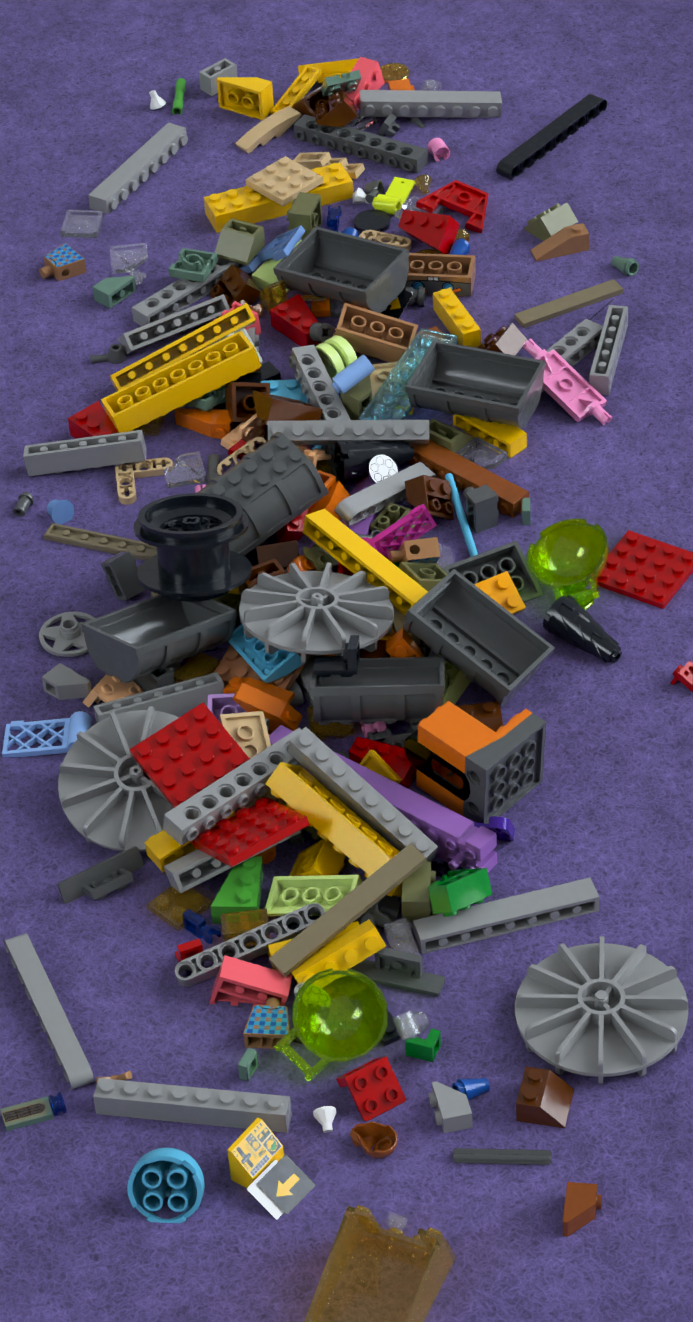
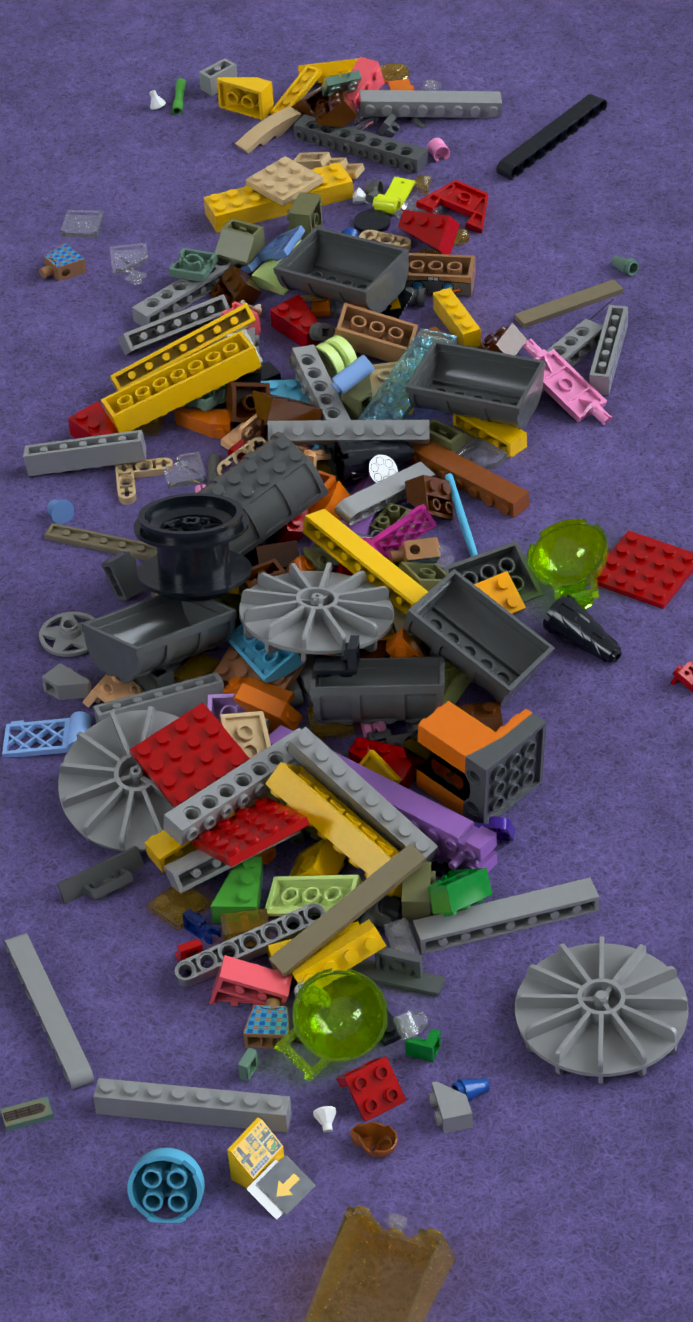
(25, 500): dark grey pin -> none
(57, 1104): clear blue bush -> none
(114, 290): sand green slope -> none
(115, 355): dark grey bar -> none
(125, 1076): medium nougat piece -> none
(138, 168): light grey brick -> none
(273, 295): clear yellow slope -> none
(333, 218): clear blue plate -> none
(460, 247): blue cone -> none
(481, 508): dark grey brick -> none
(501, 1156): dark grey axle -> none
(526, 511): sand green tile -> none
(543, 1098): reddish brown slope -> none
(551, 221): slope -> none
(565, 242): medium nougat slope -> none
(580, 1206): dark orange slope -> none

